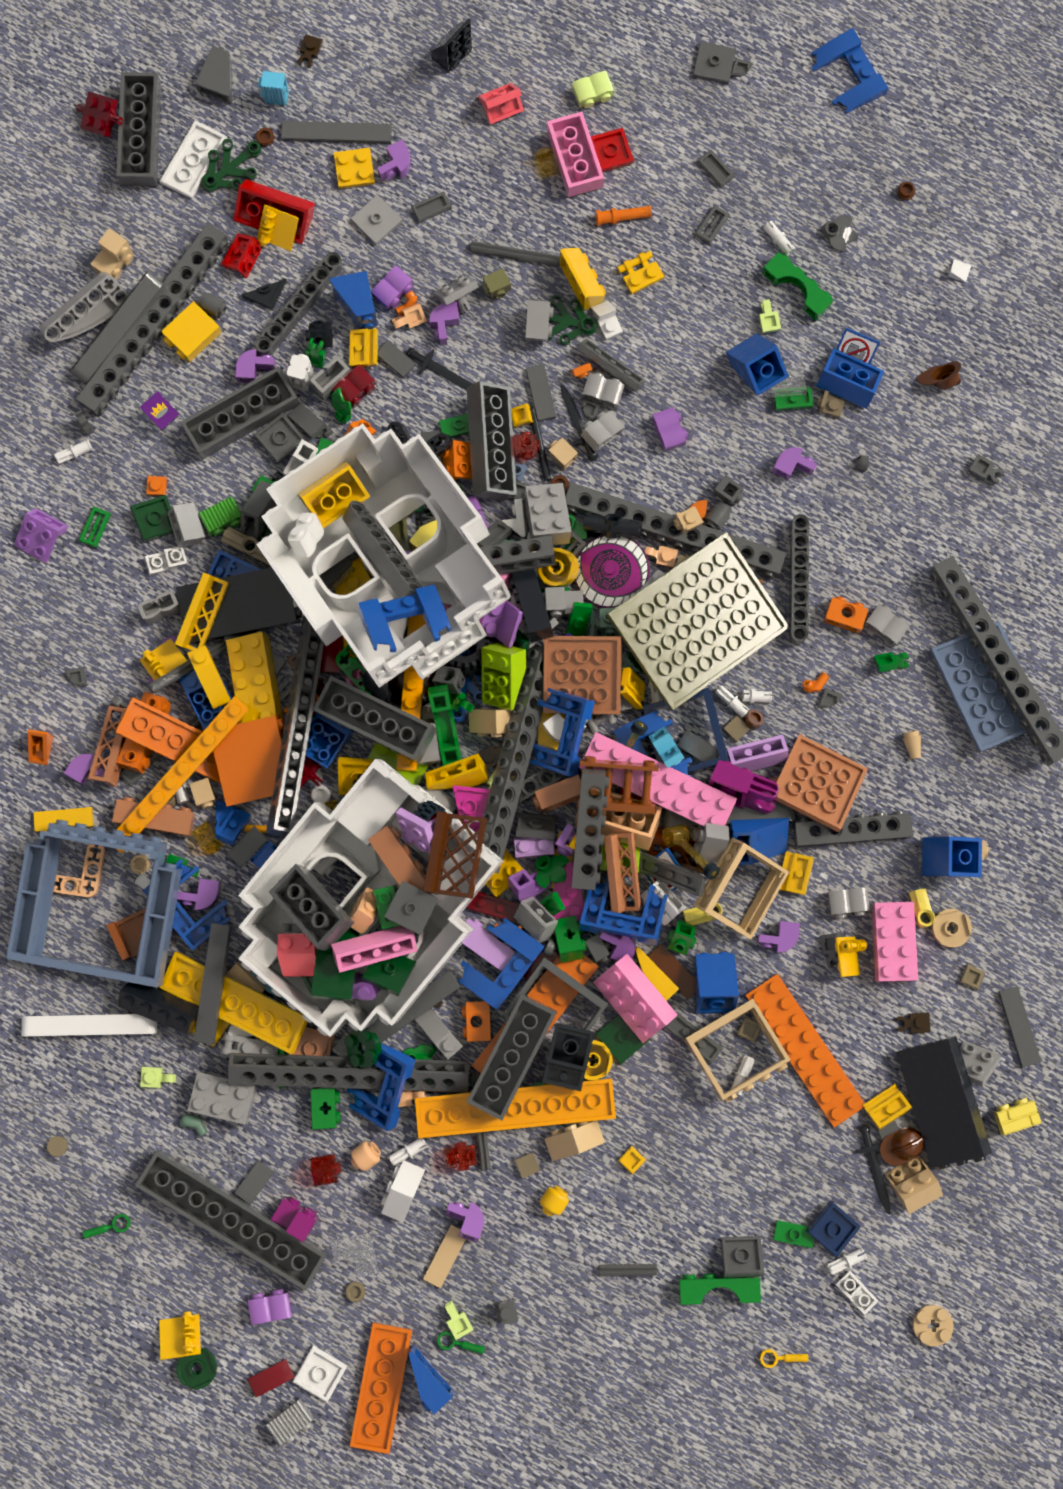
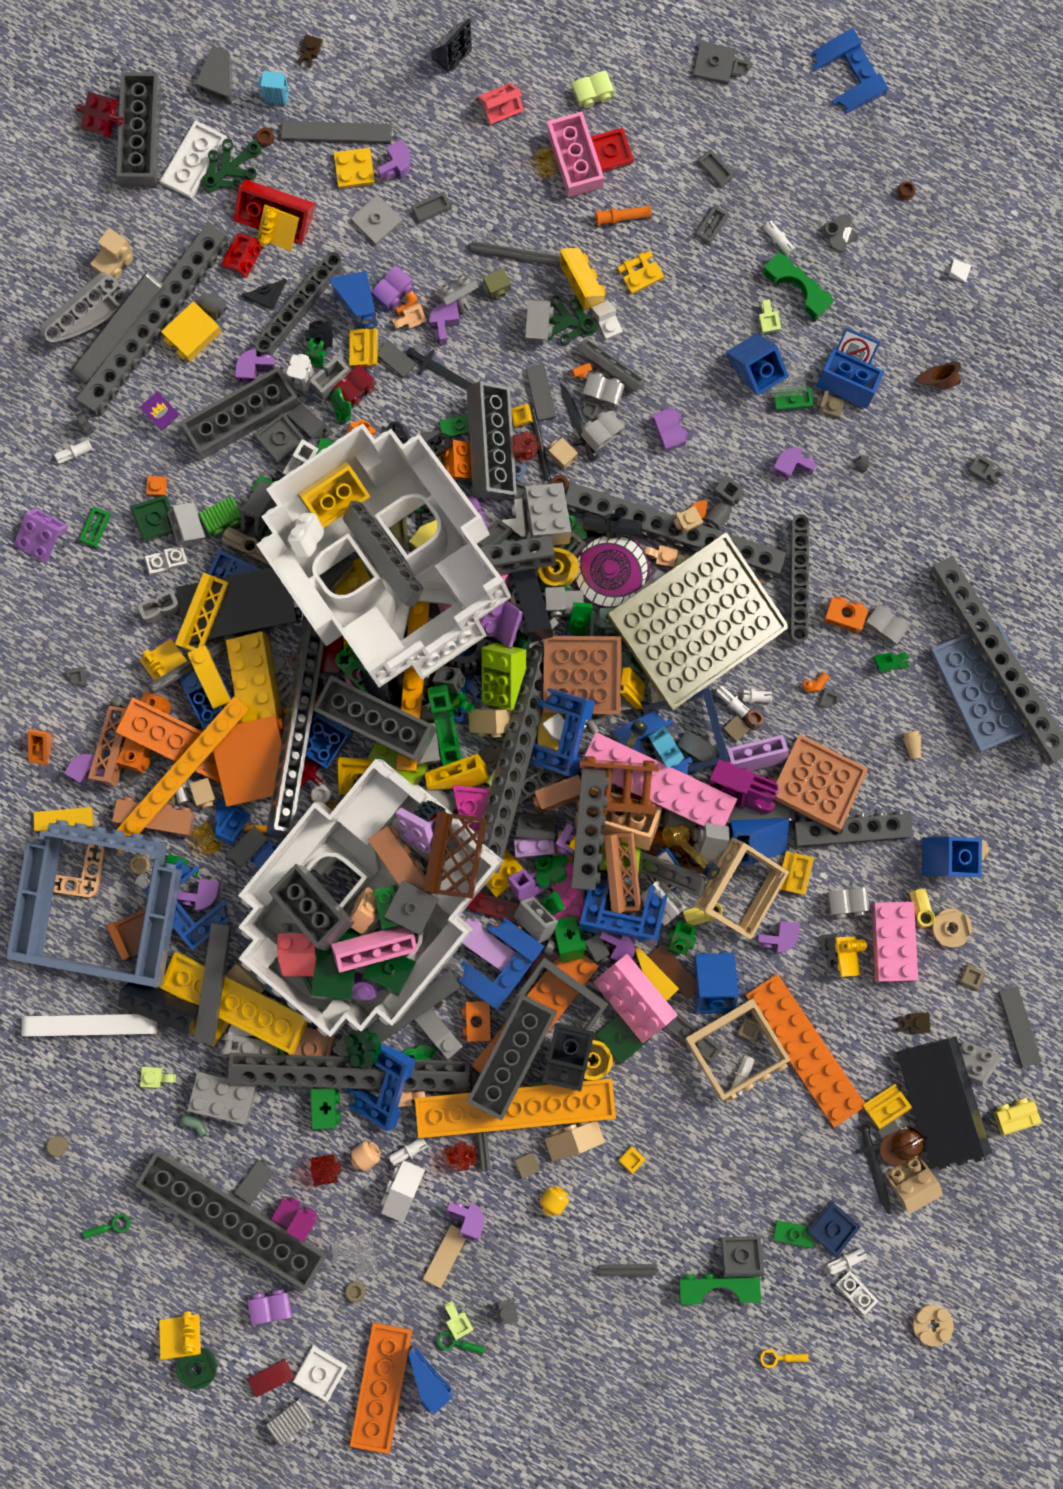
(424, 602): blue wedge -> none

